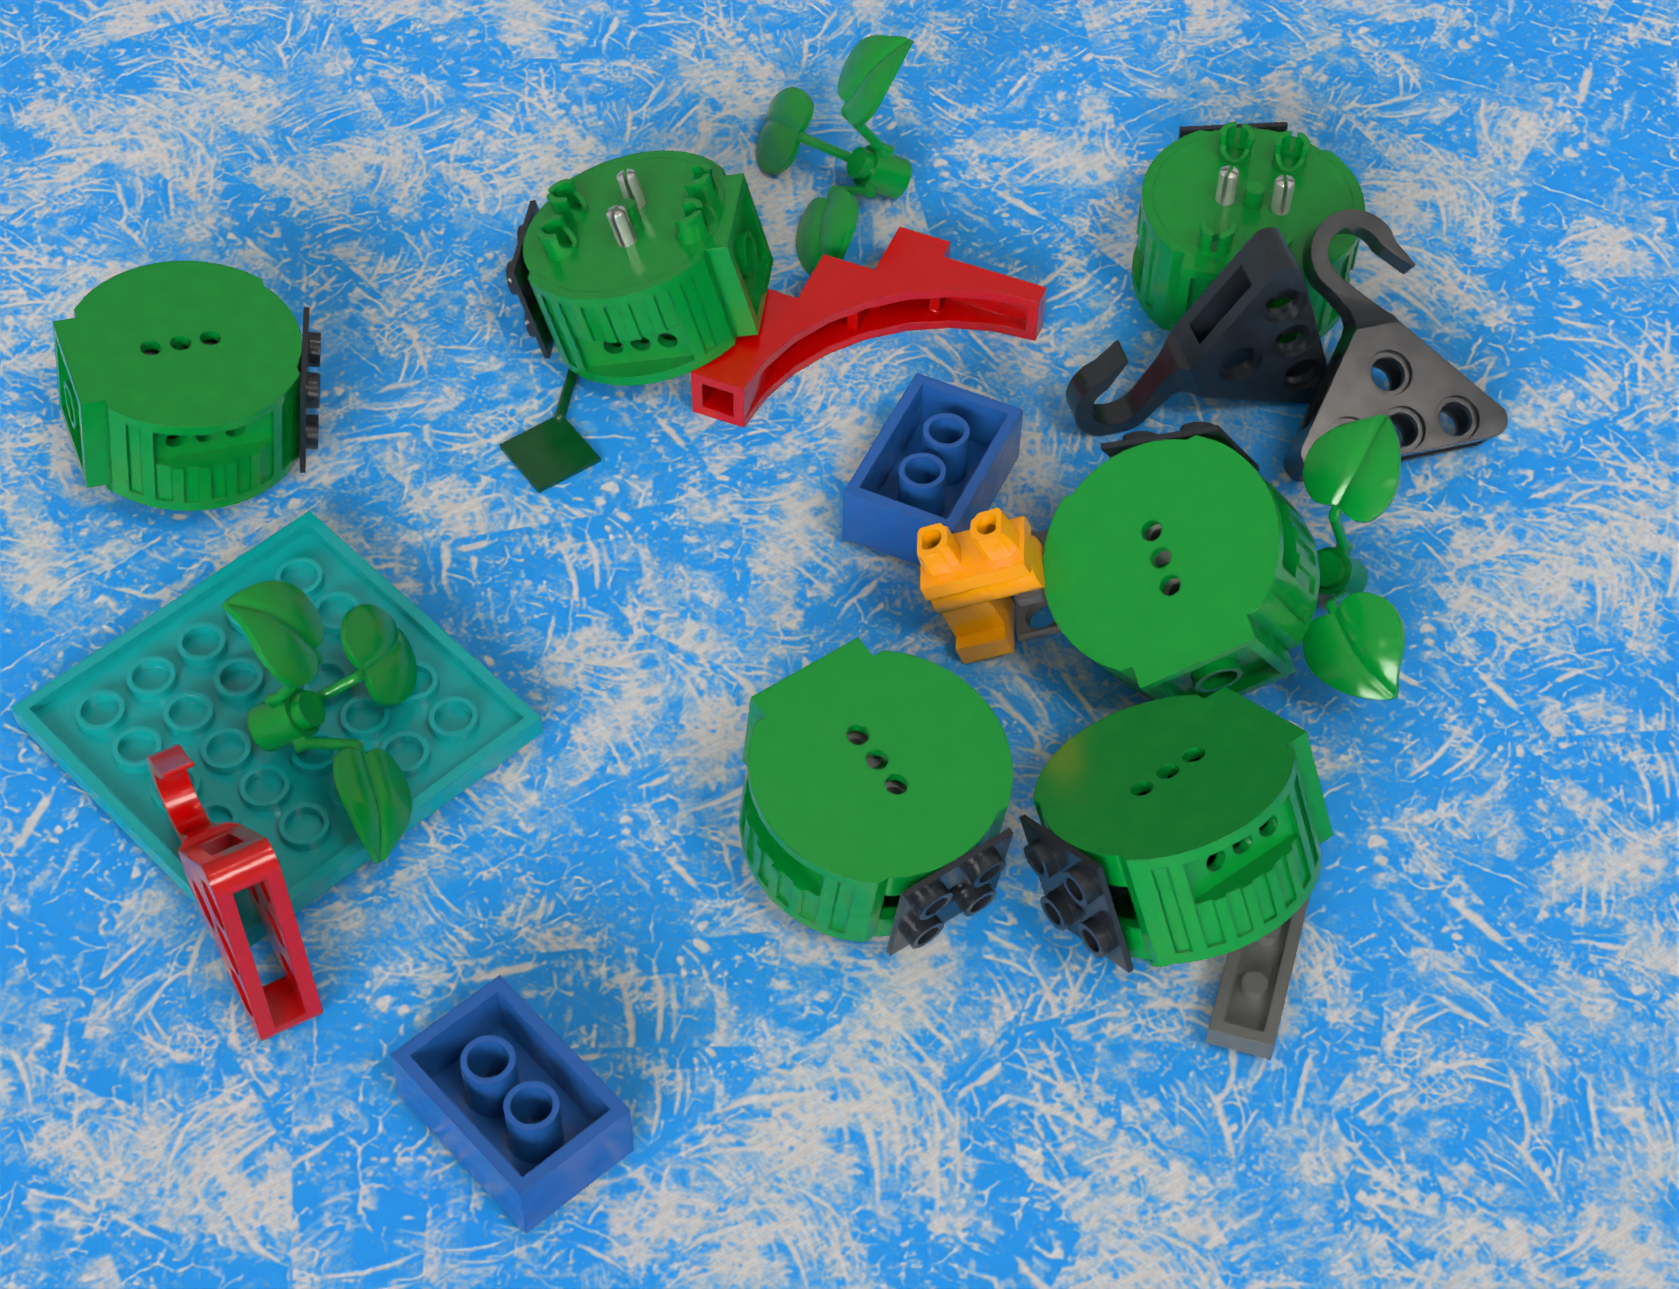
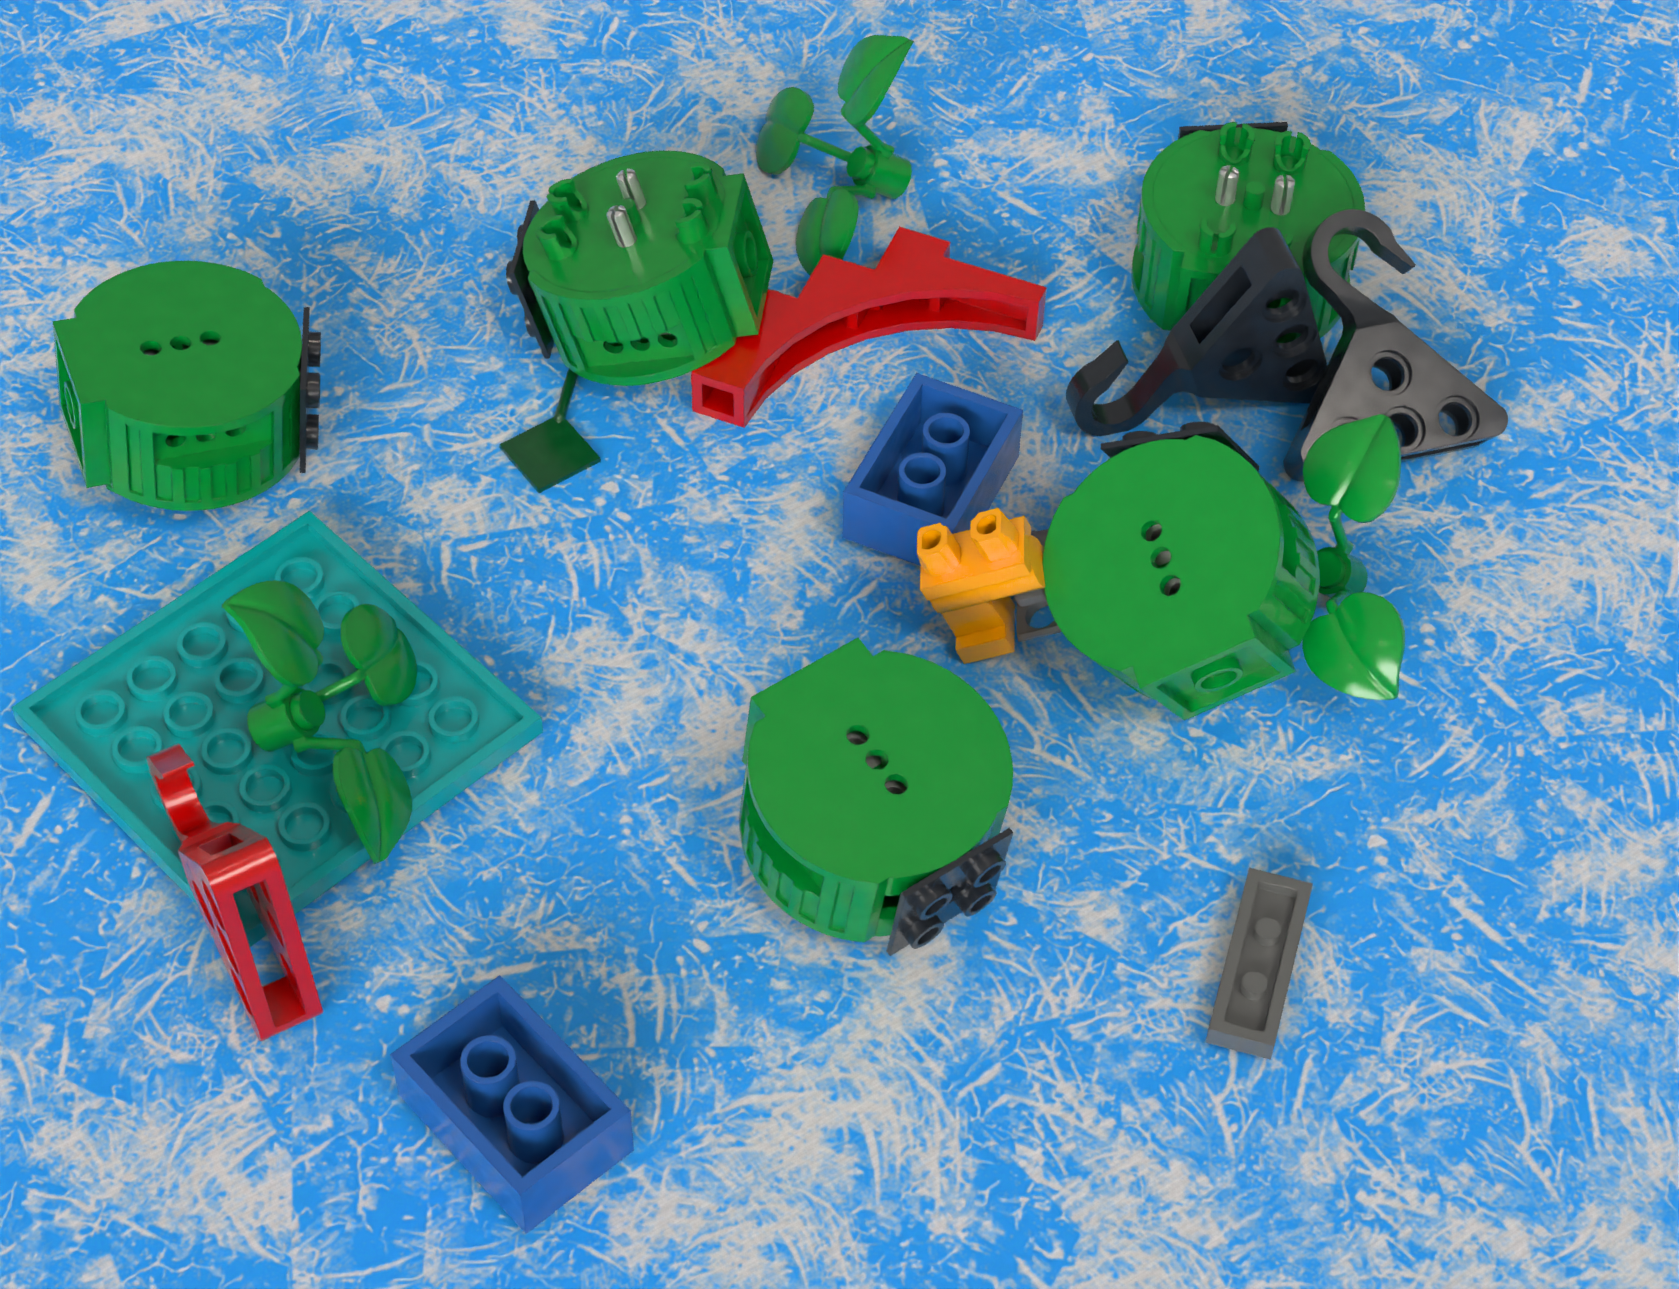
(1178, 829): green piece -> none

